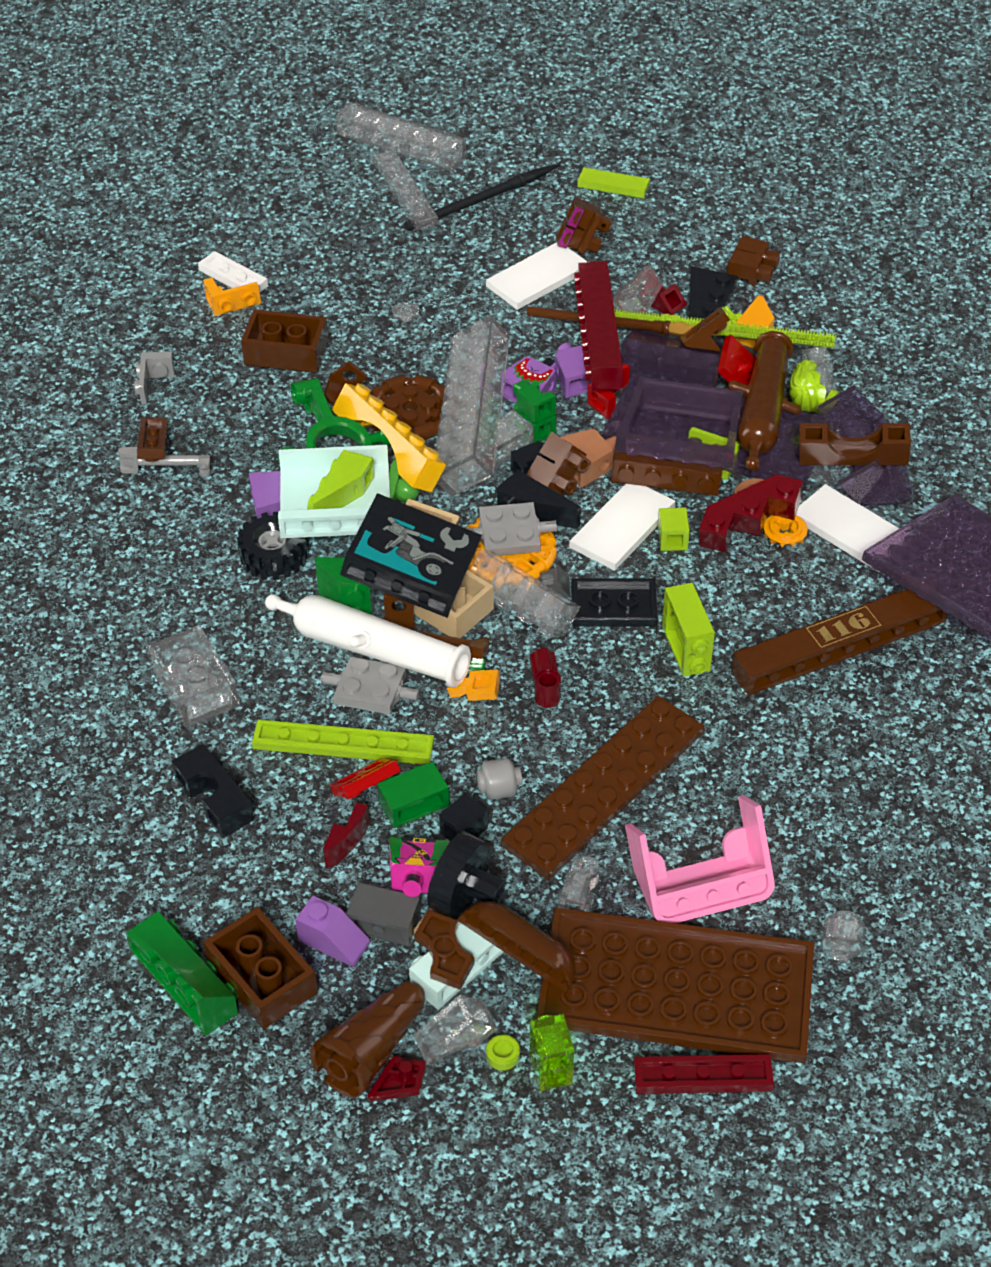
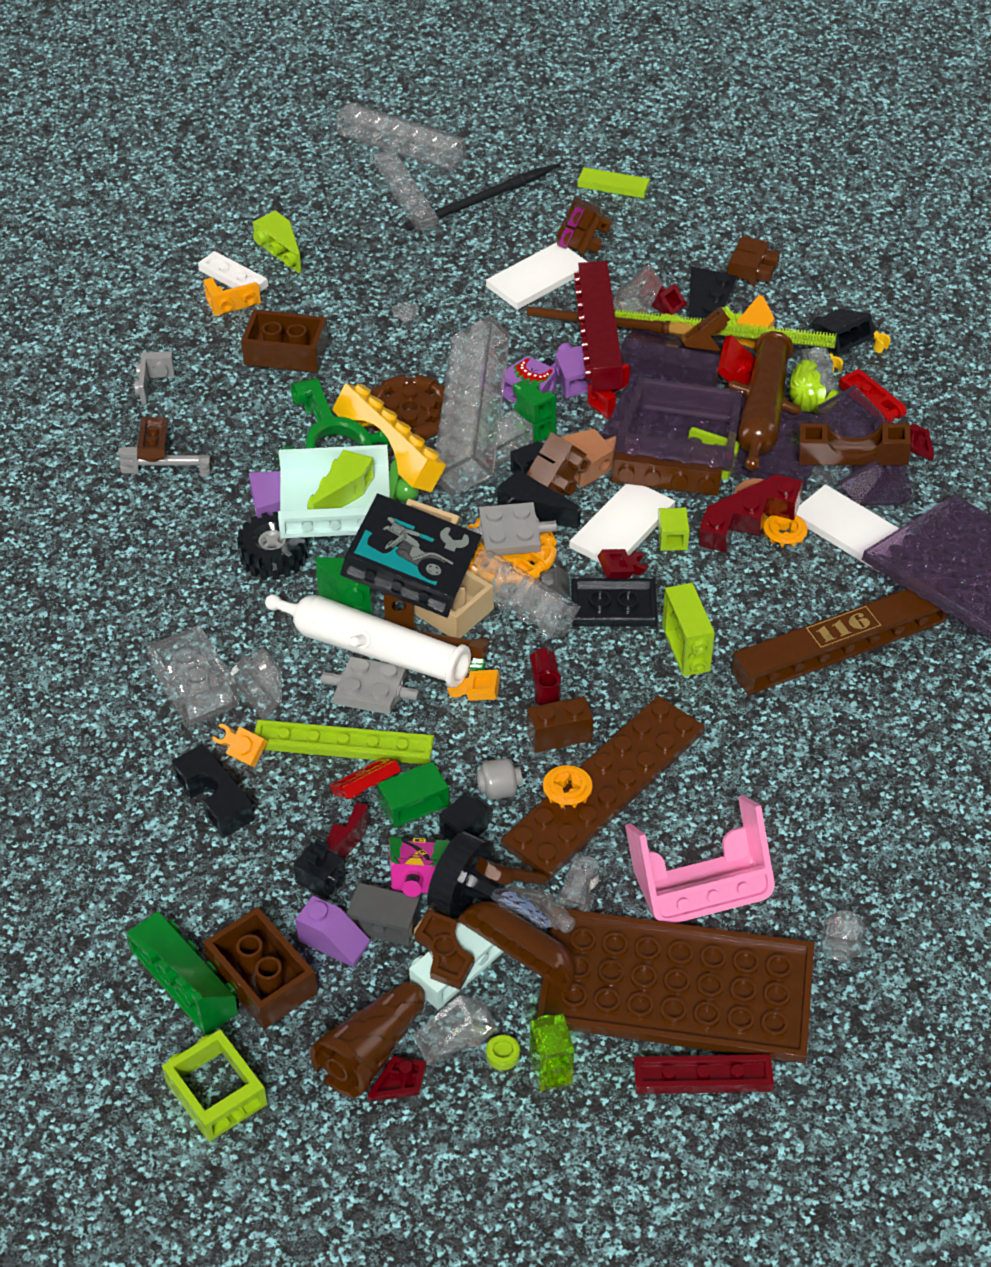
(227, 1111): none -> lime window
(243, 745): none -> light orange plate
(259, 681): none -> clear slope
(277, 237): none -> lime slope
(319, 869): none -> black brick
(337, 381): reddish brown bracket -> none
(505, 874): none -> reddish brown piece
(536, 906): none -> clear arm
(558, 778): none -> light orange gear
(559, 724): none -> reddish brown brick
(619, 565): none -> dark red plate
(851, 330): none -> black torso
(875, 394): none -> red plate
(921, 442): none -> dark red piece

